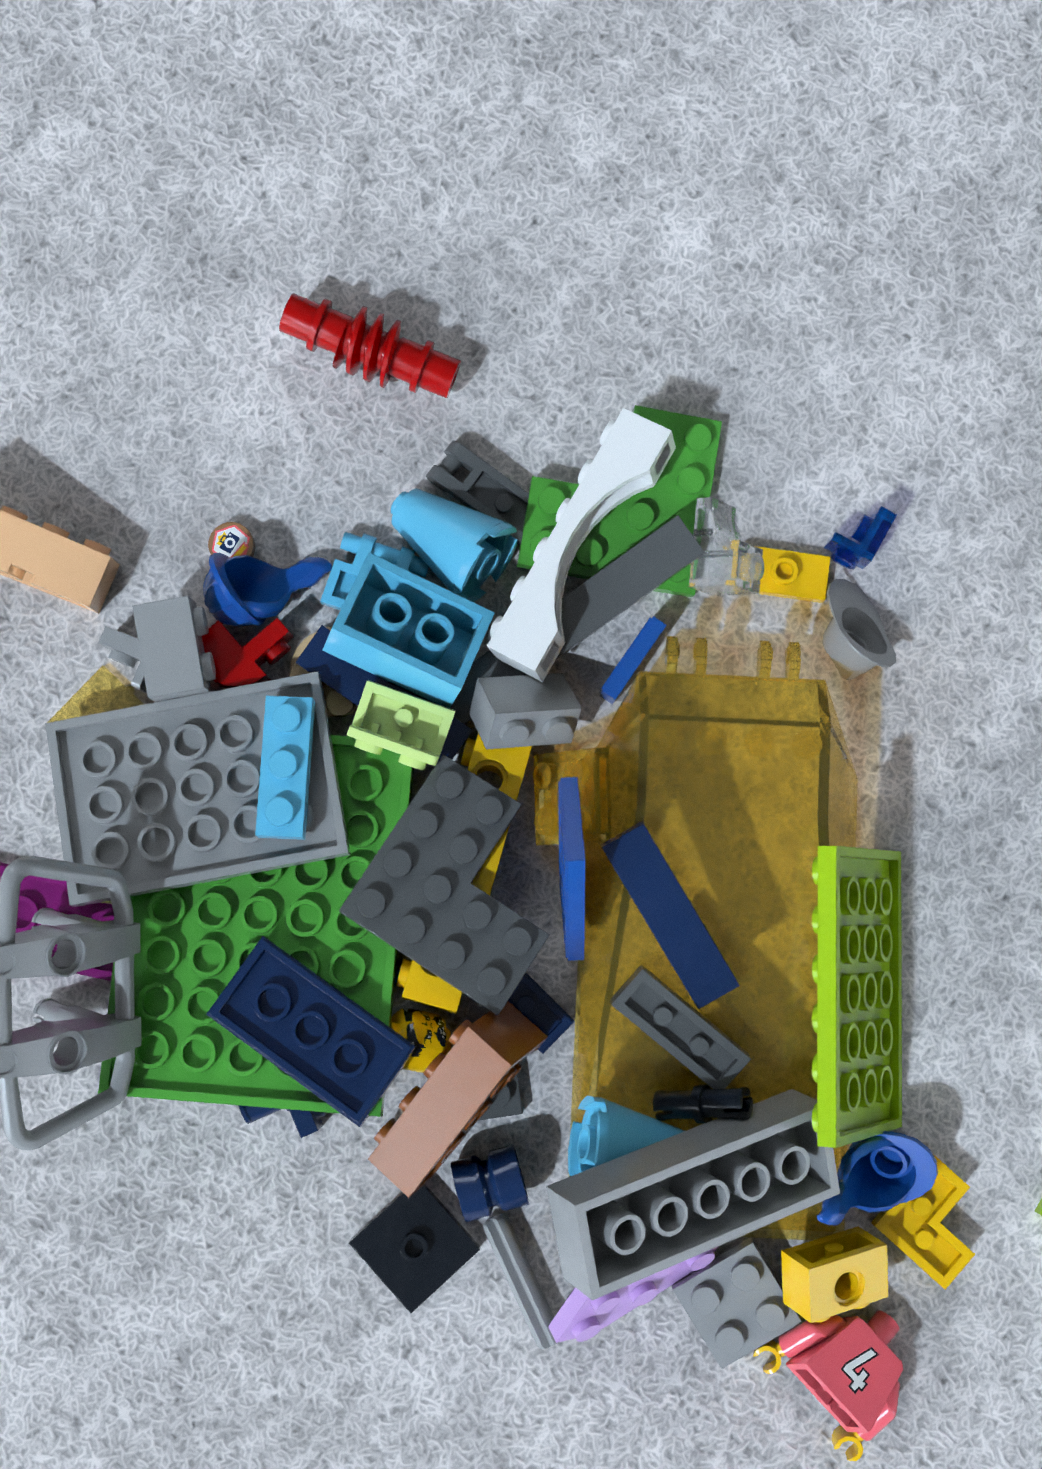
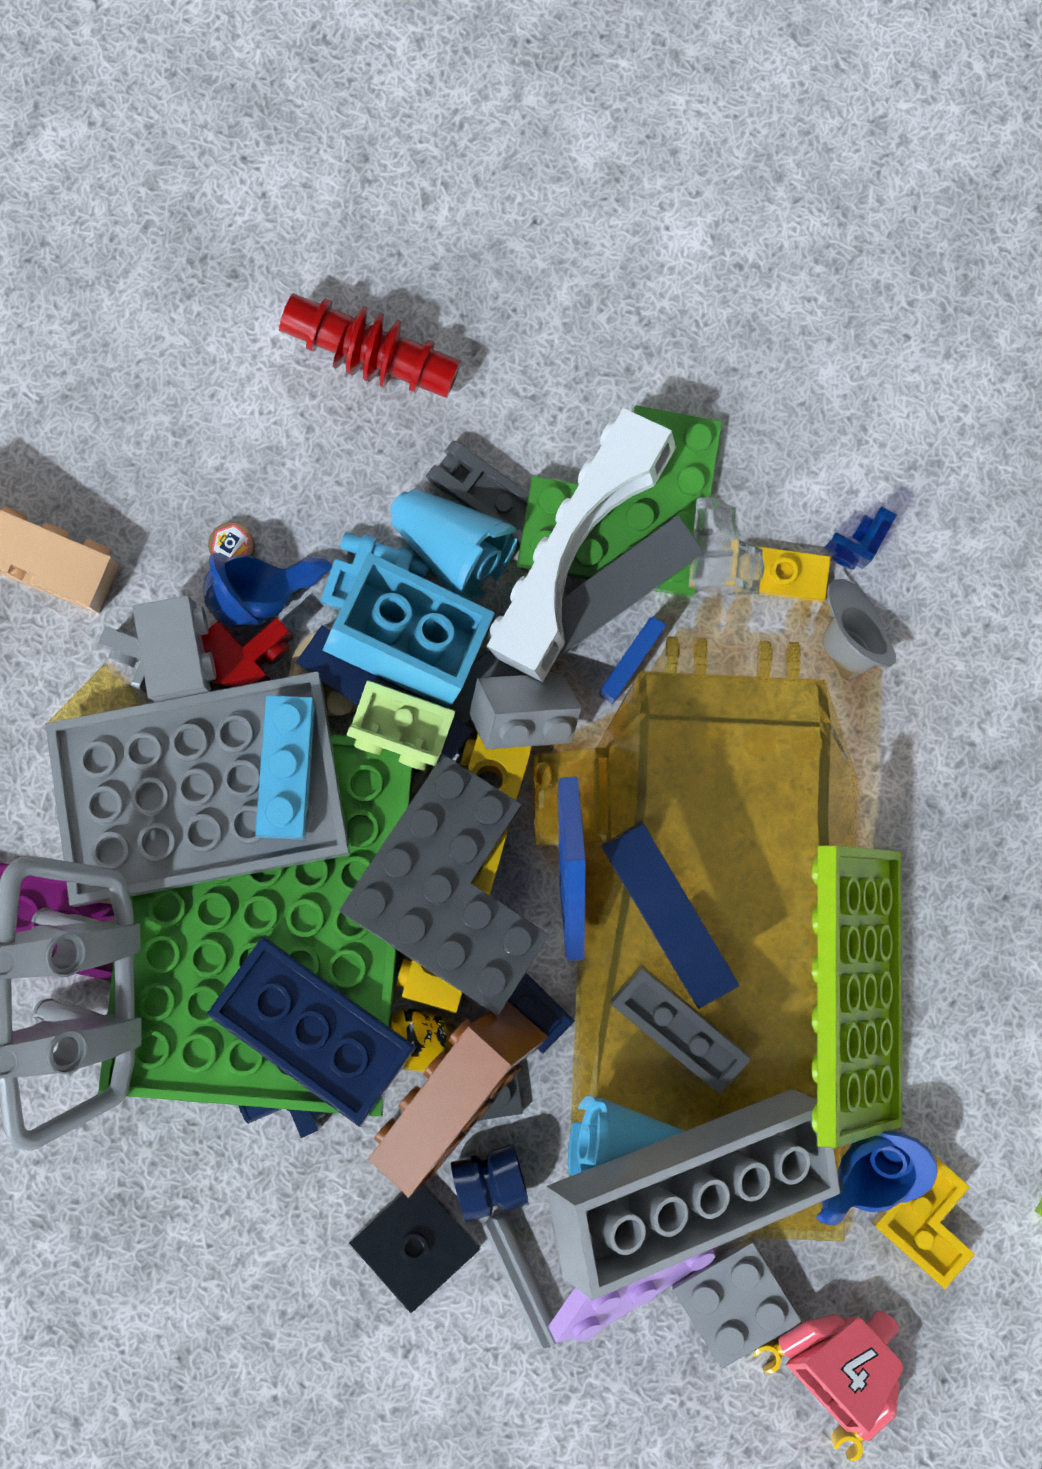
(703, 1104): black pin -> none
(834, 1274): yellow brick -> none

